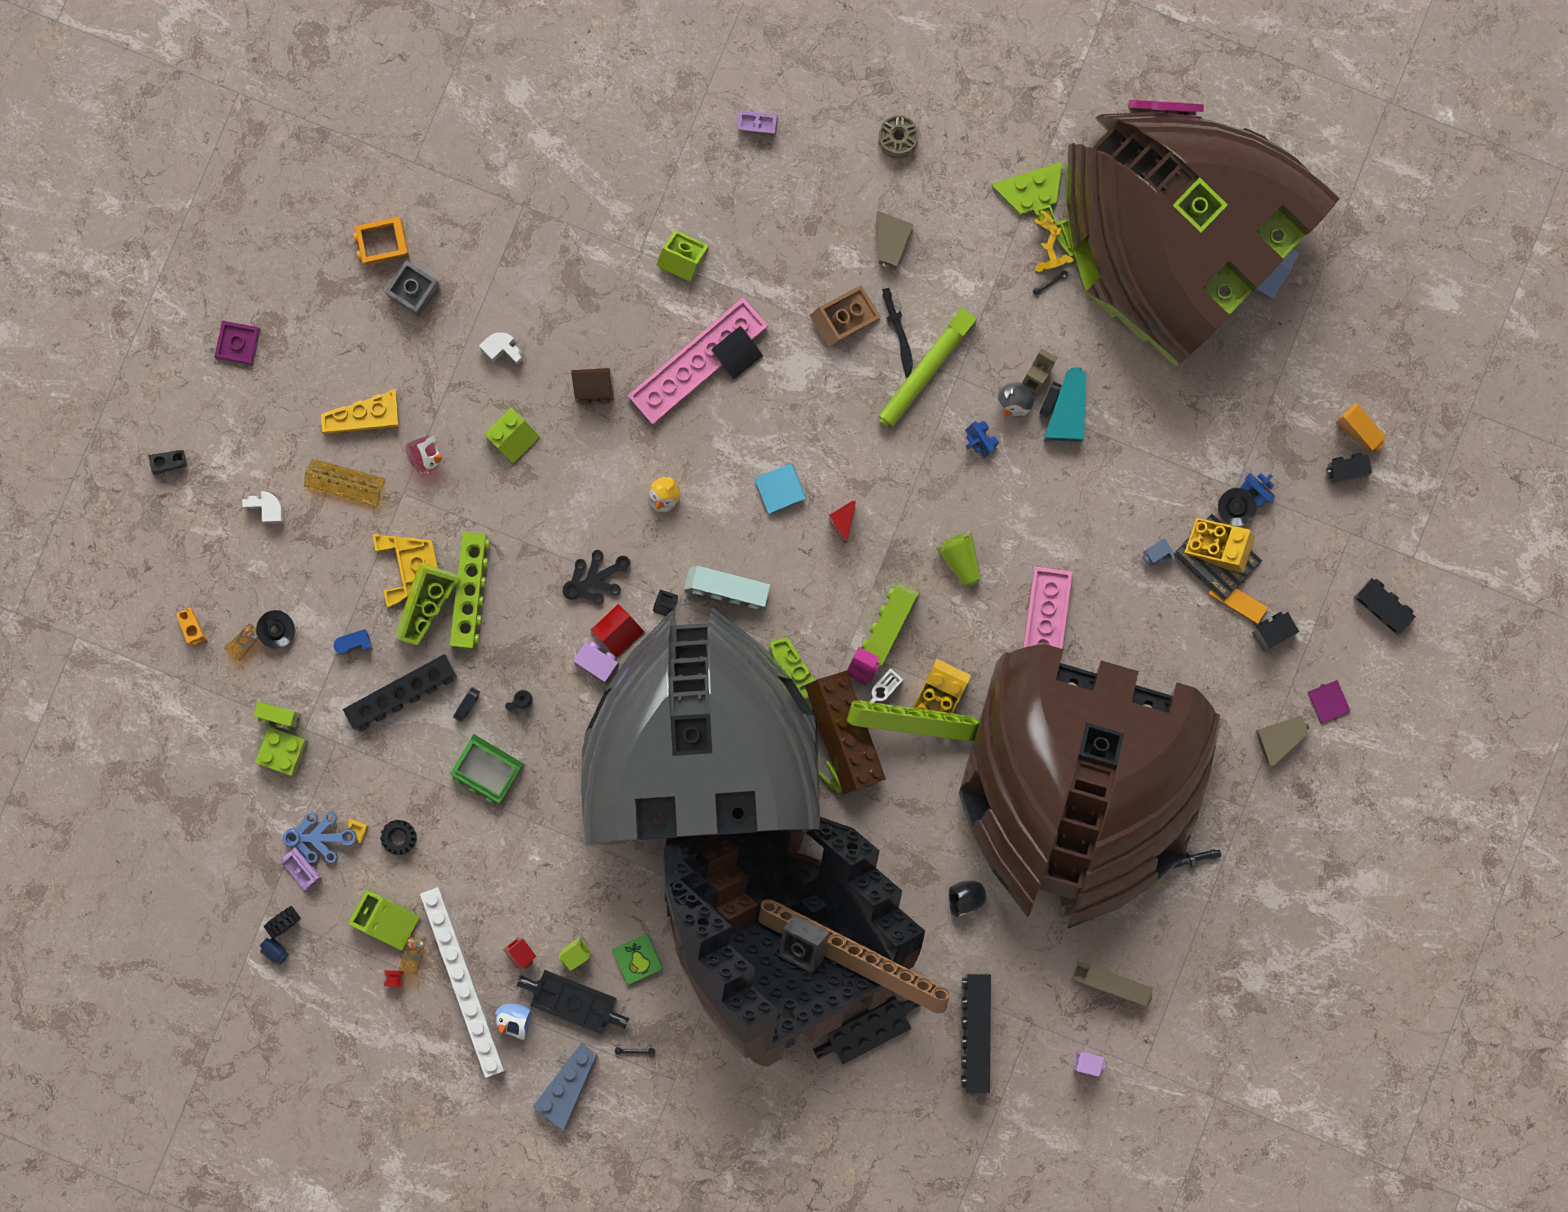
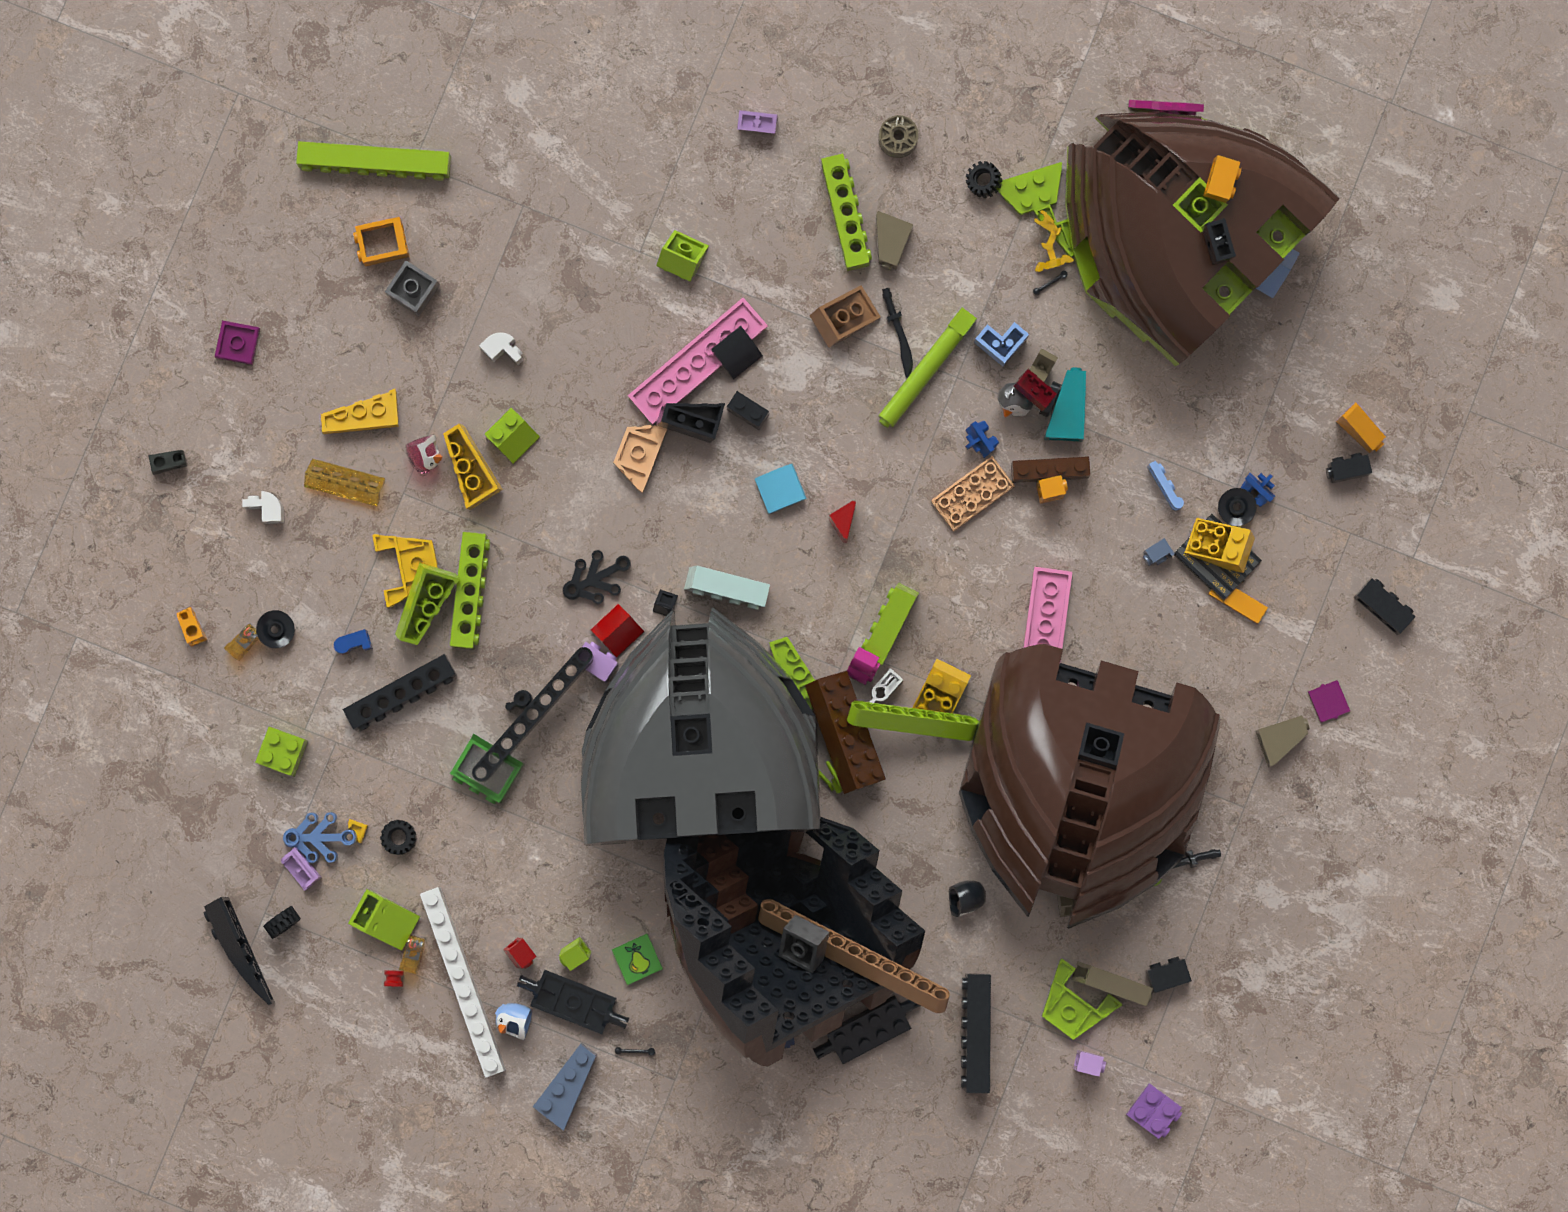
(236, 946): none -> black wedge
(273, 951): dark blue brick -> none
(283, 717): lime piece -> none
(373, 160): none -> lime brick
(466, 705): black beam -> none
(472, 470): none -> yellow wedge
(523, 718): none -> black beam
(593, 385): reddish brown slope -> none
(639, 452): none -> light nougat wing
(664, 492): yellow piece -> none
(693, 420): none -> black wedge
(748, 410): none -> black brick
(852, 259): none -> lime brick
(961, 557): lime cone -> none
(972, 493): none -> light nougat tile
(976, 172): none -> black tyre
(1001, 347): none -> light blue brick
(1035, 389): none -> dark red bracket
(1041, 469): none -> reddish brown brick
(1051, 489): none -> light orange brick
(1068, 1010): none -> lime wing
(1154, 1111): none -> medium lavender plate
(1166, 486): none -> light blue plate
(1168, 975): none -> black brick
(1218, 241): none -> black brick
(1222, 179): none -> light orange brick
(1272, 633): black brick -> none

